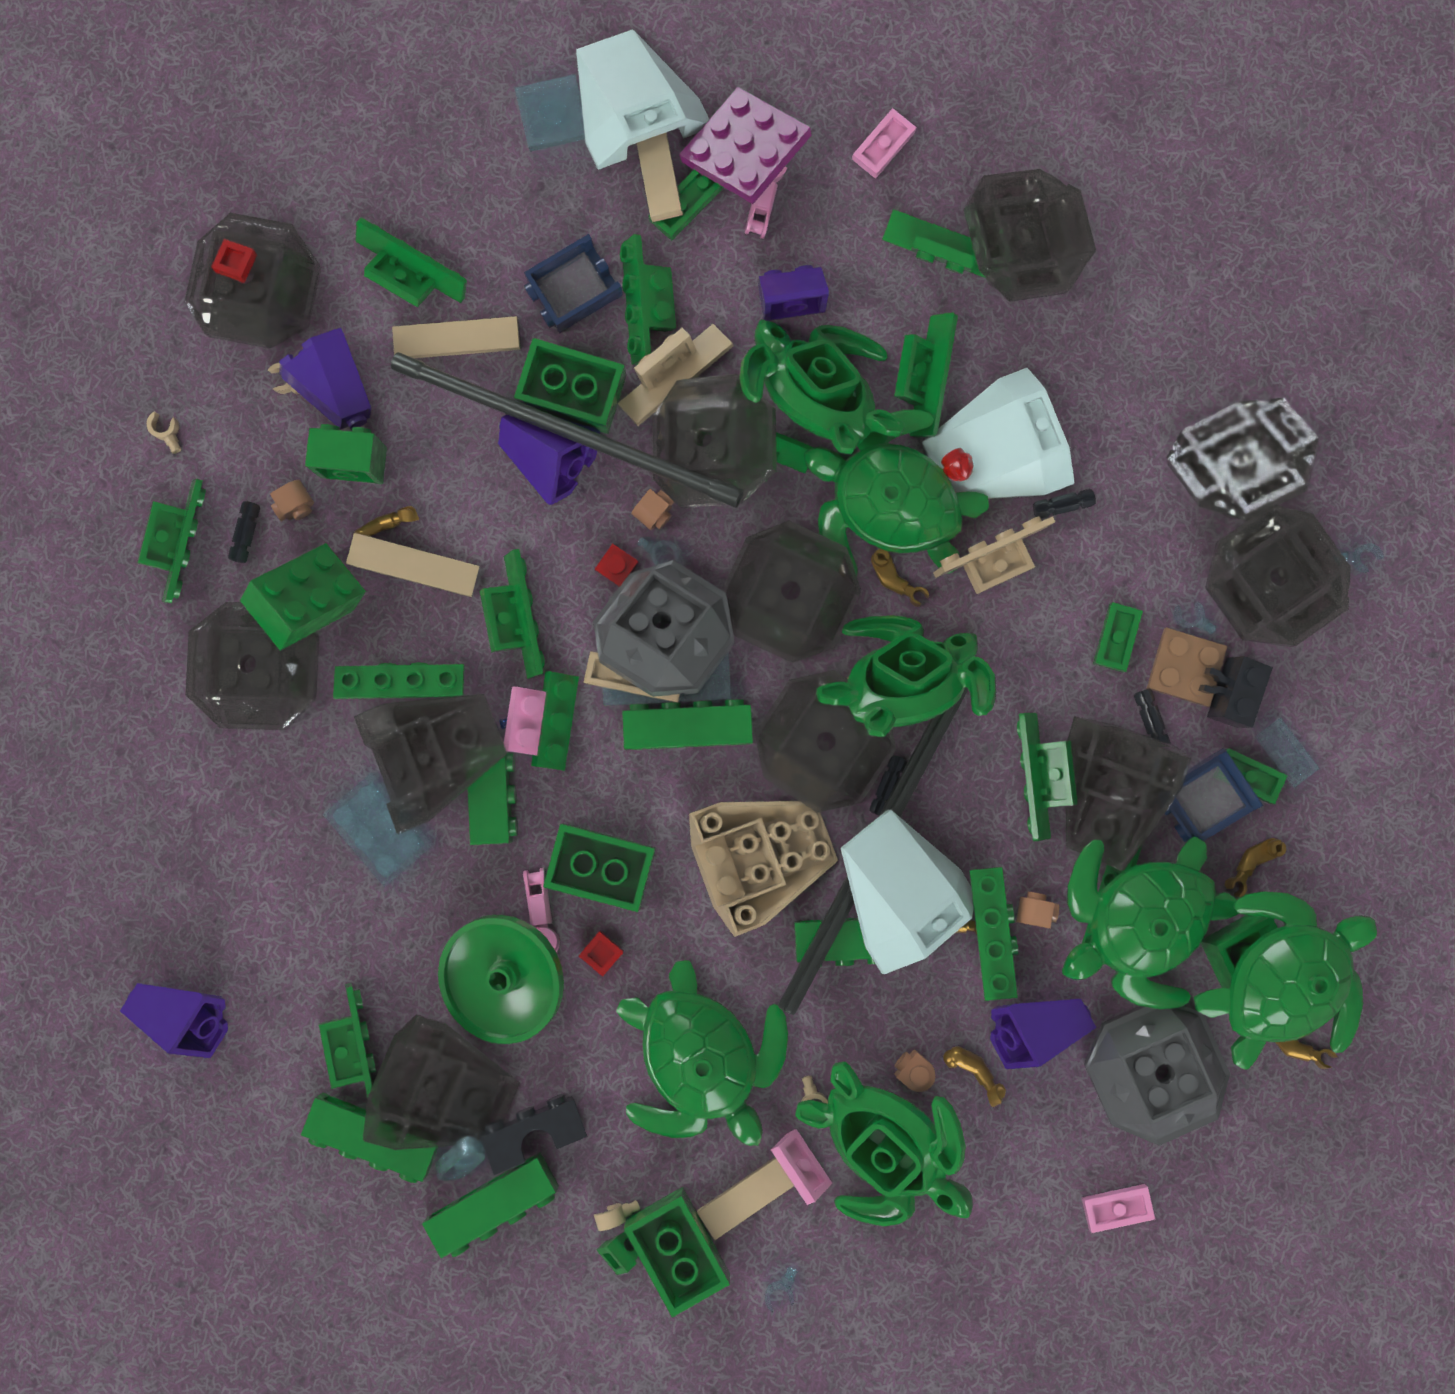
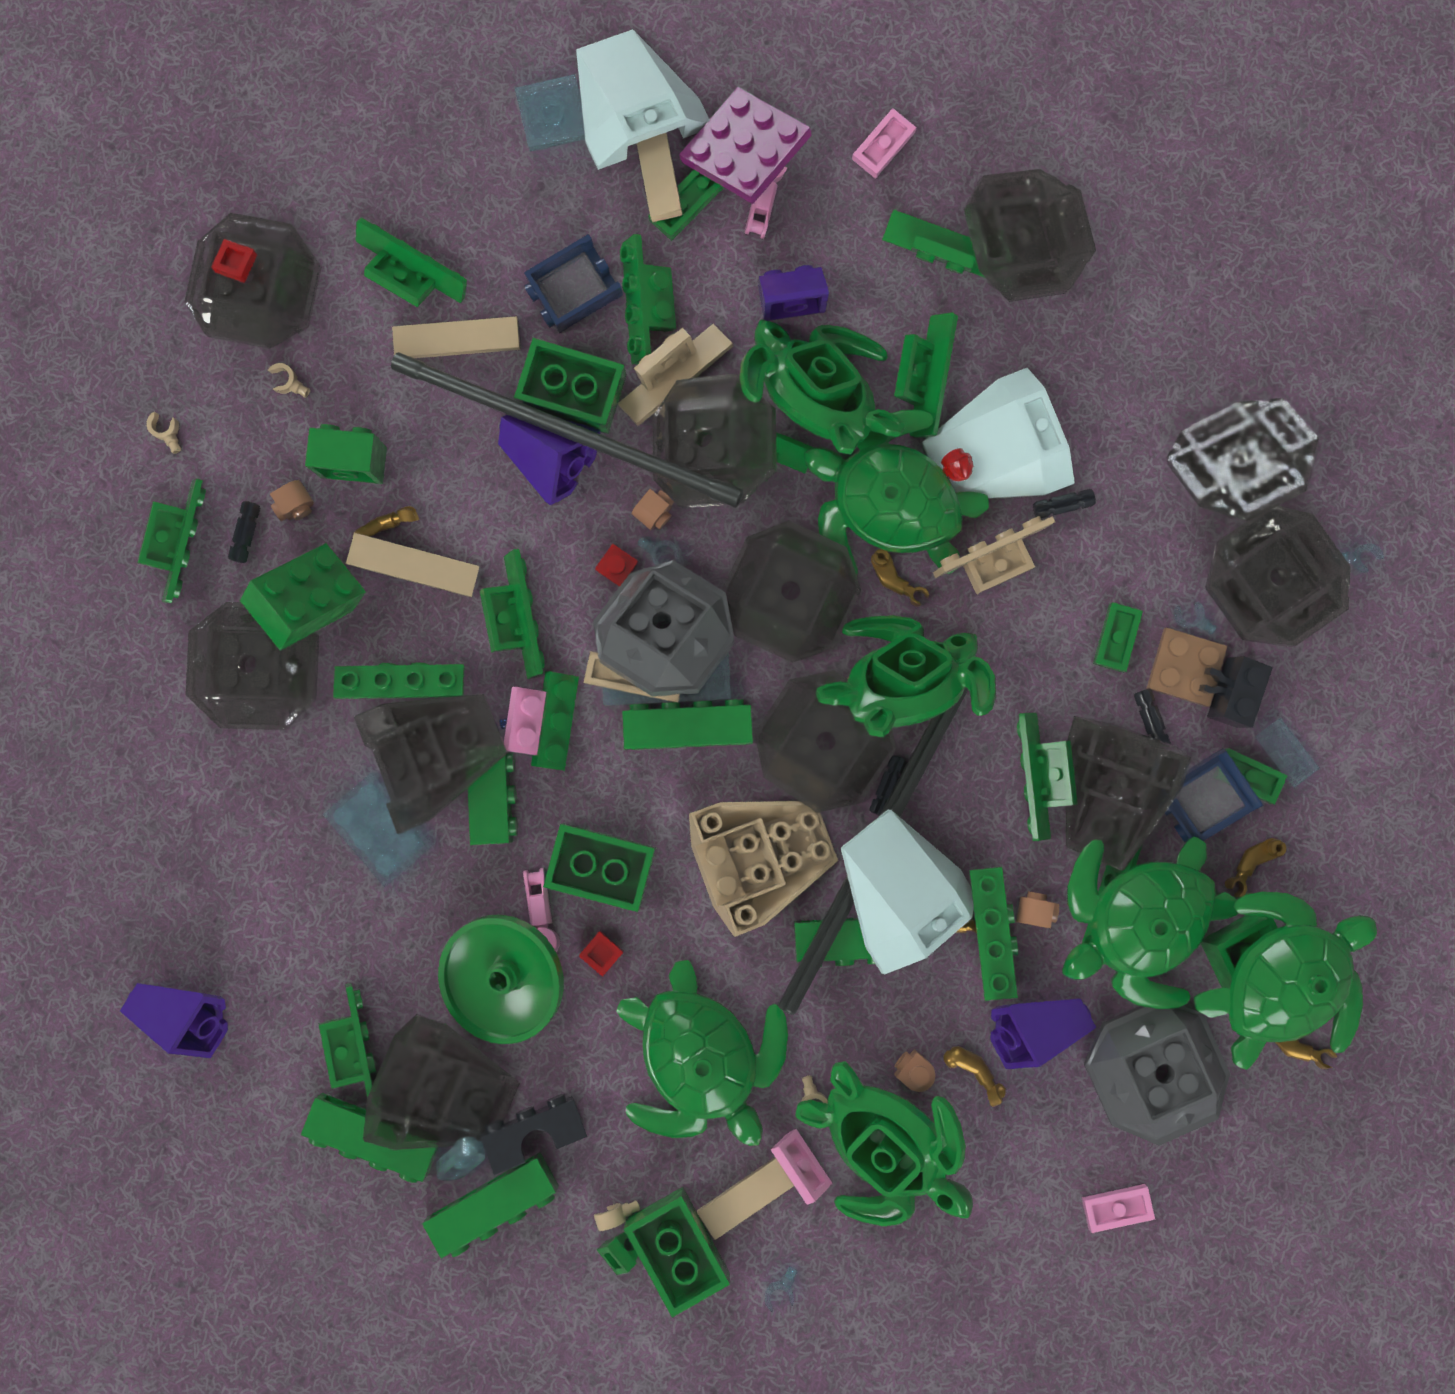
(328, 379): dark purple slope -> none

